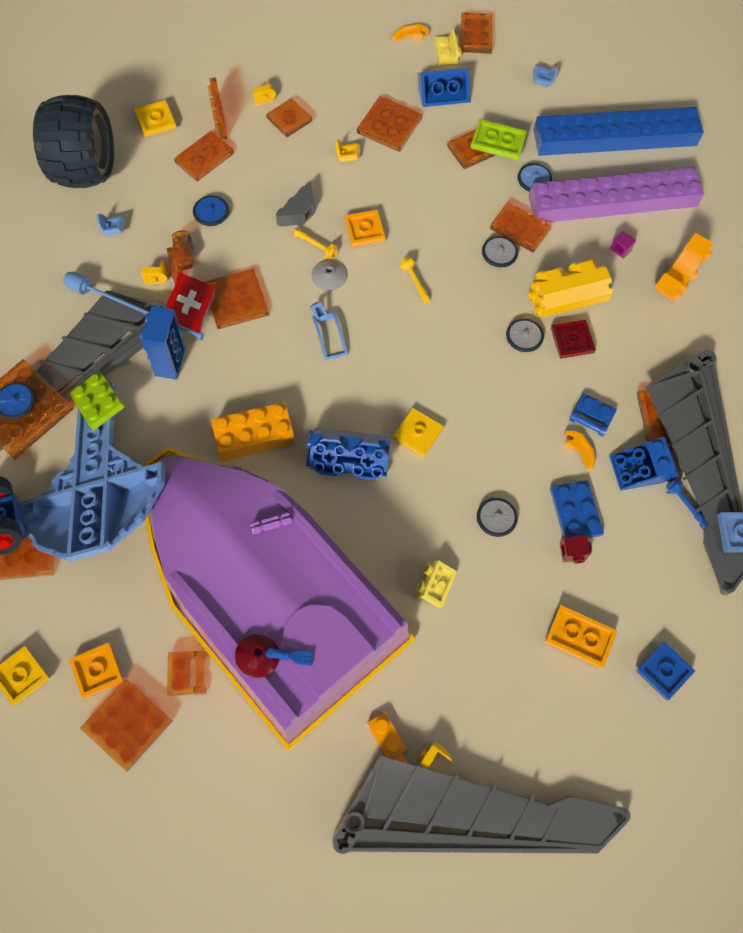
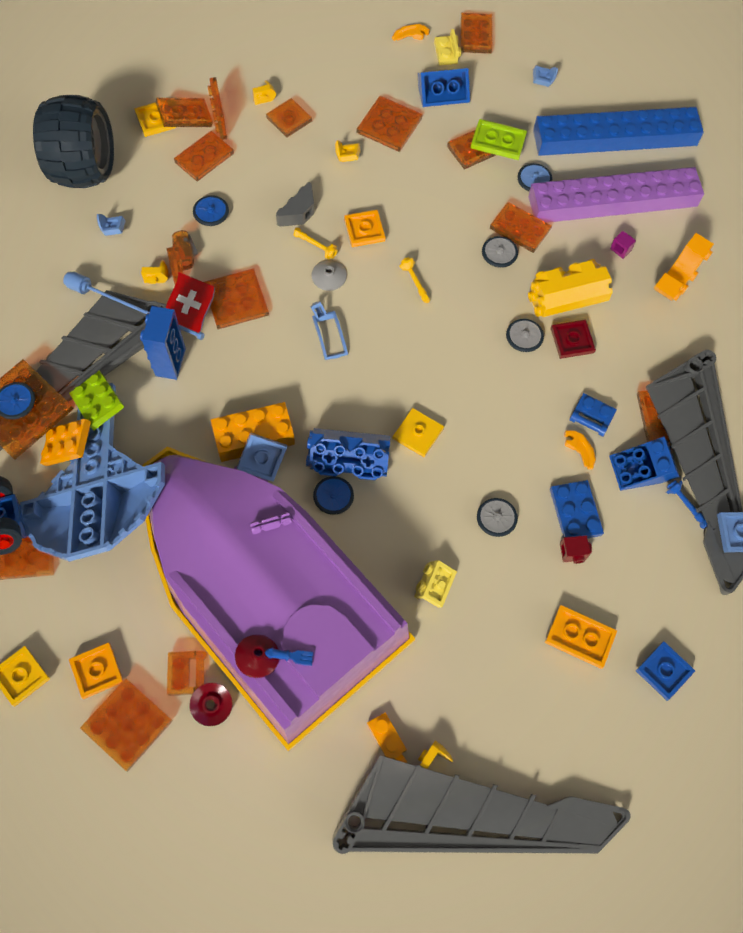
(65, 442): none -> light orange plate
(184, 112): none -> clear orange plate
(221, 709): none -> dark red dish
(261, 457): none -> medium blue plate
(333, 495): none -> blue wheel

